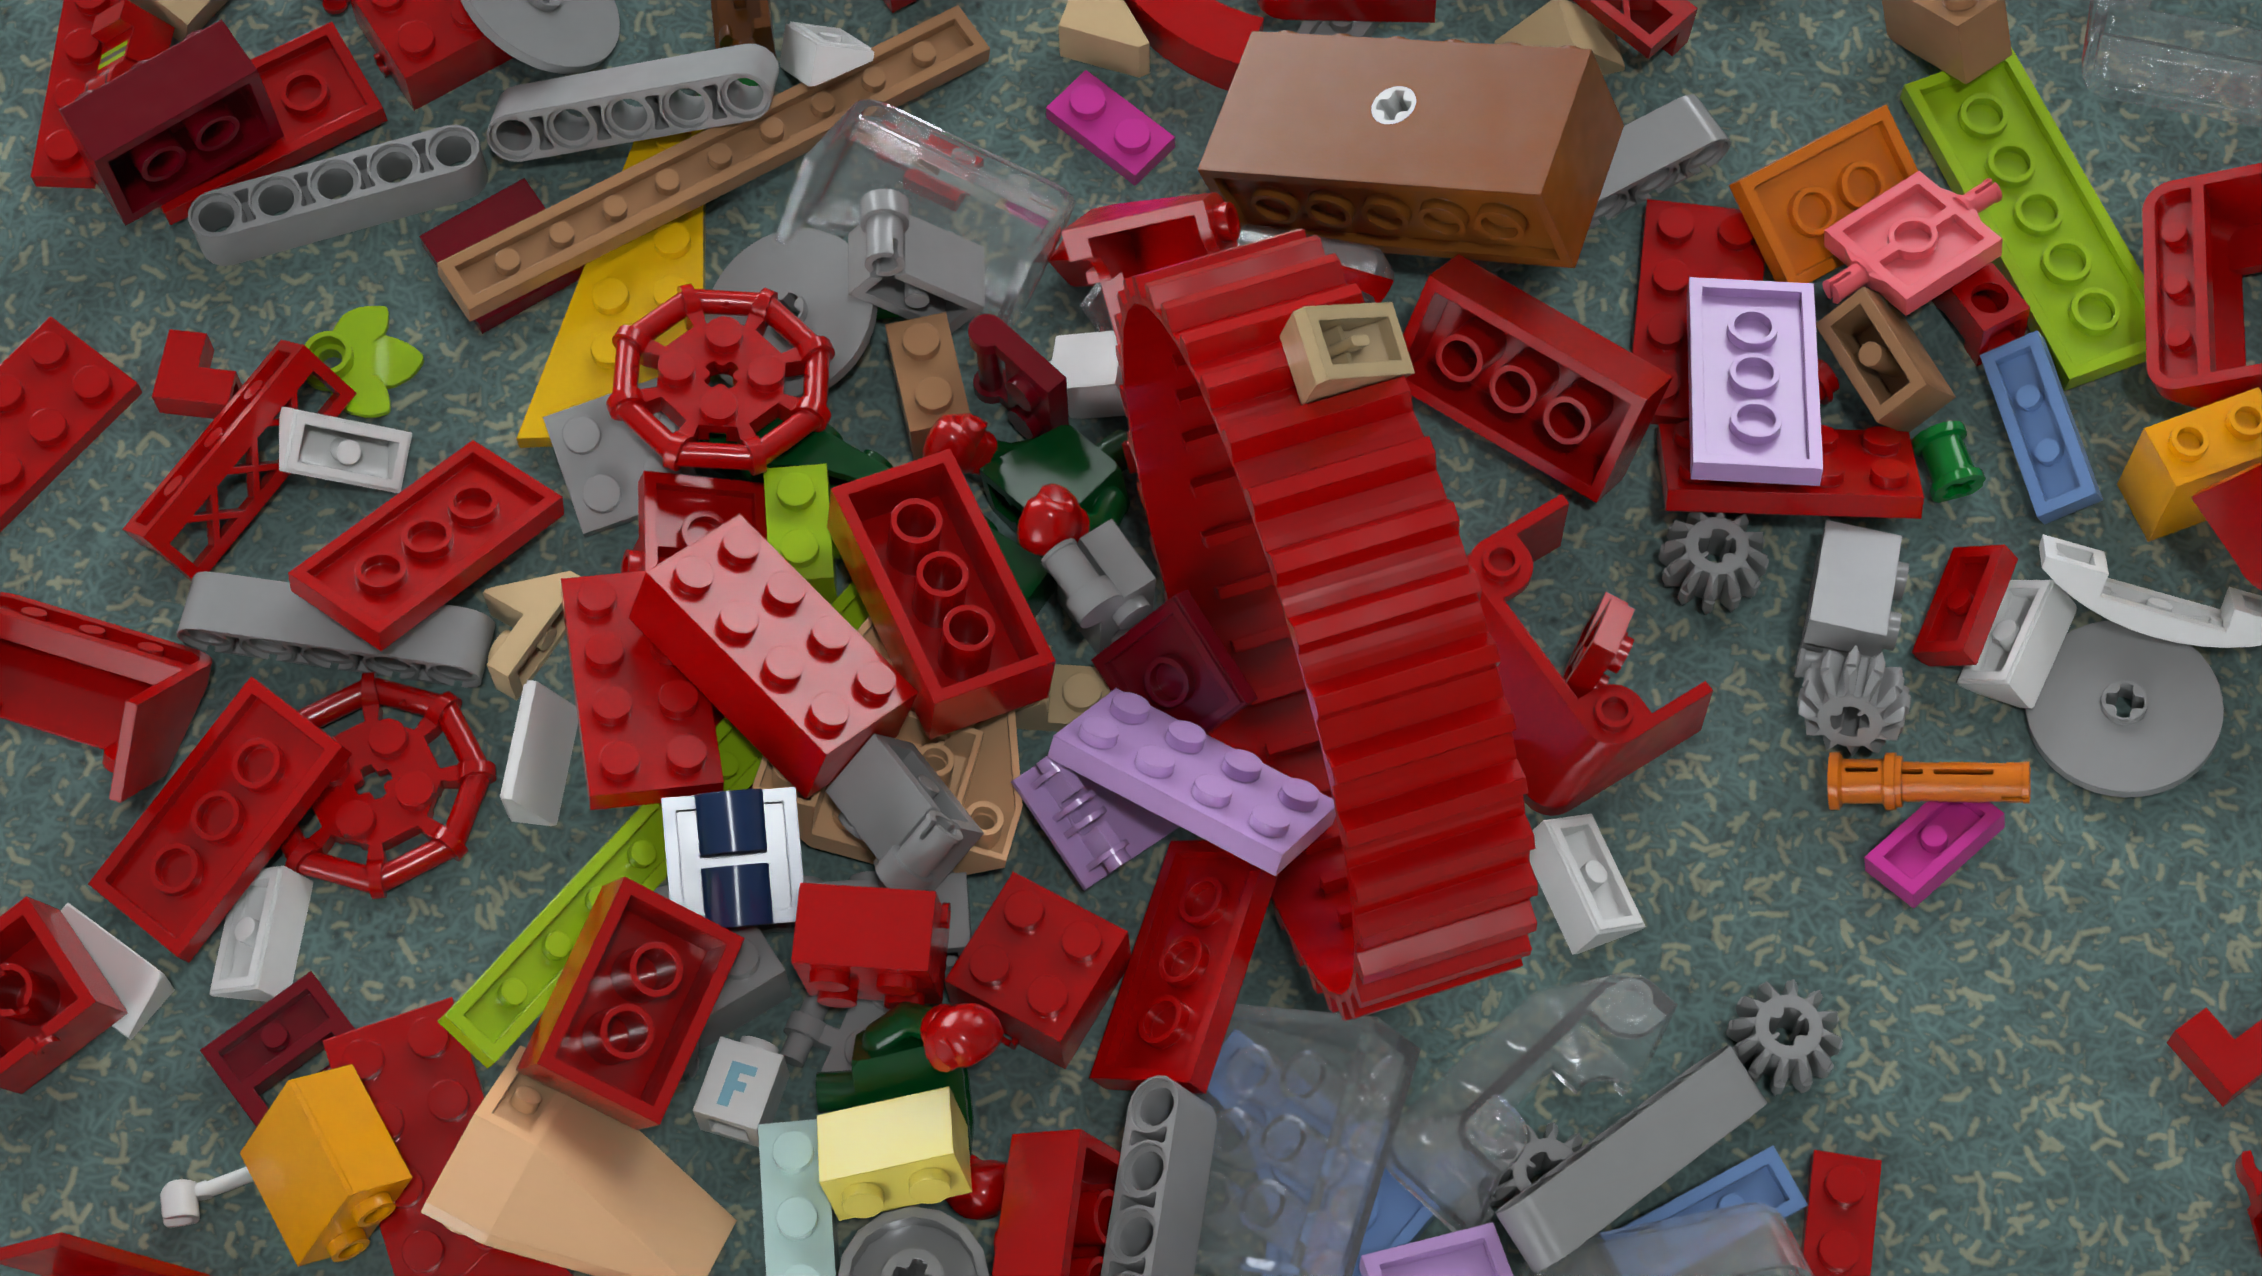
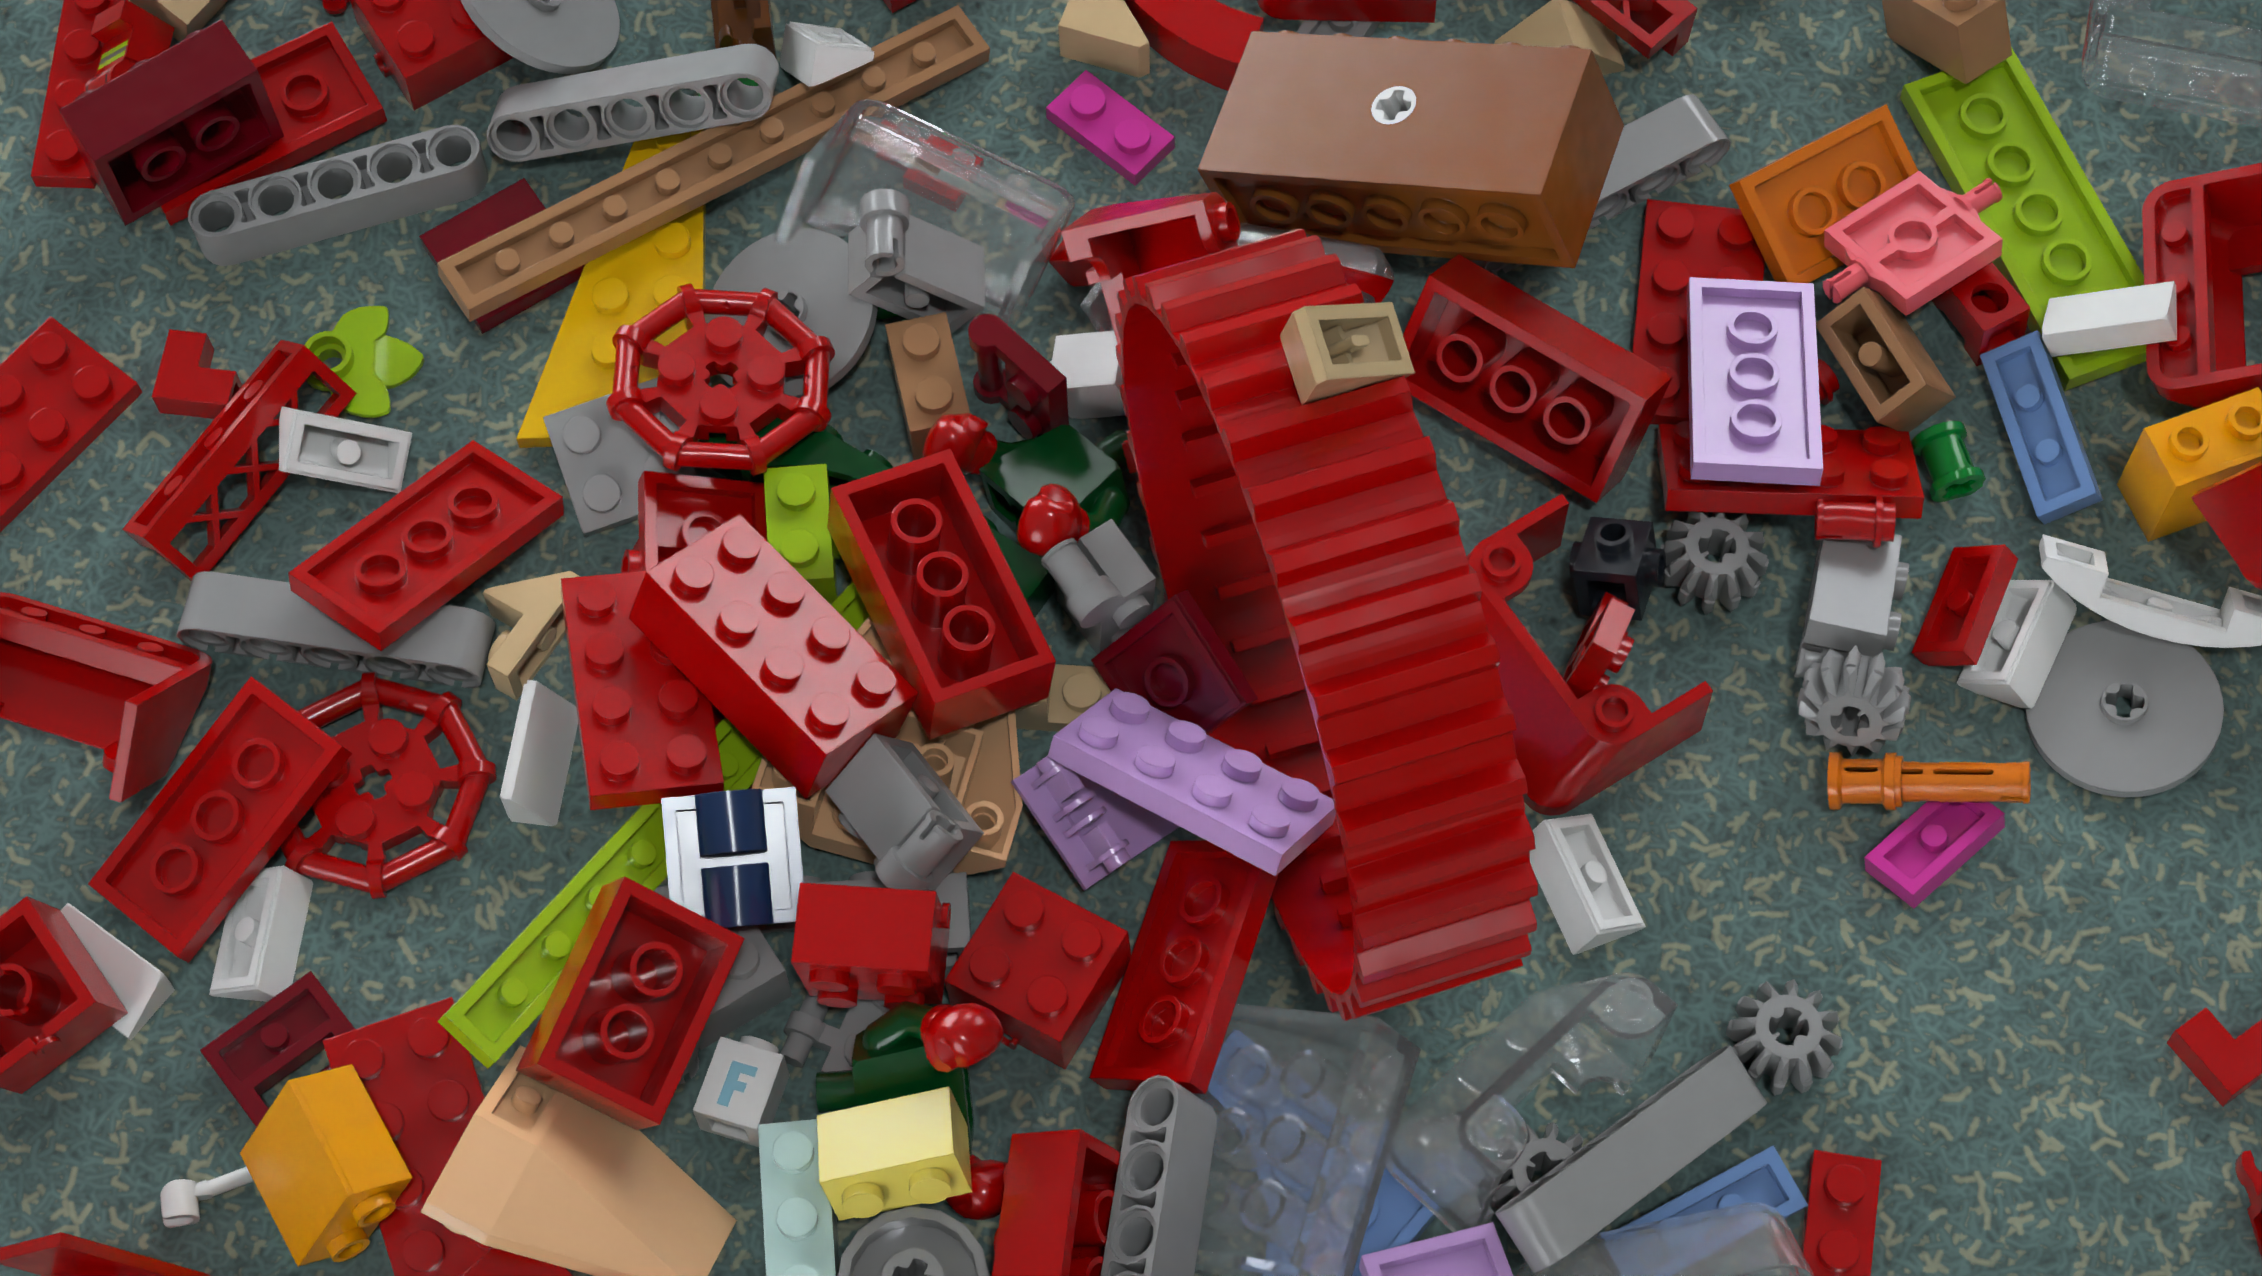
(1615, 555): none -> black brick
(1855, 521): none -> red pin
(2110, 319): none -> white slope

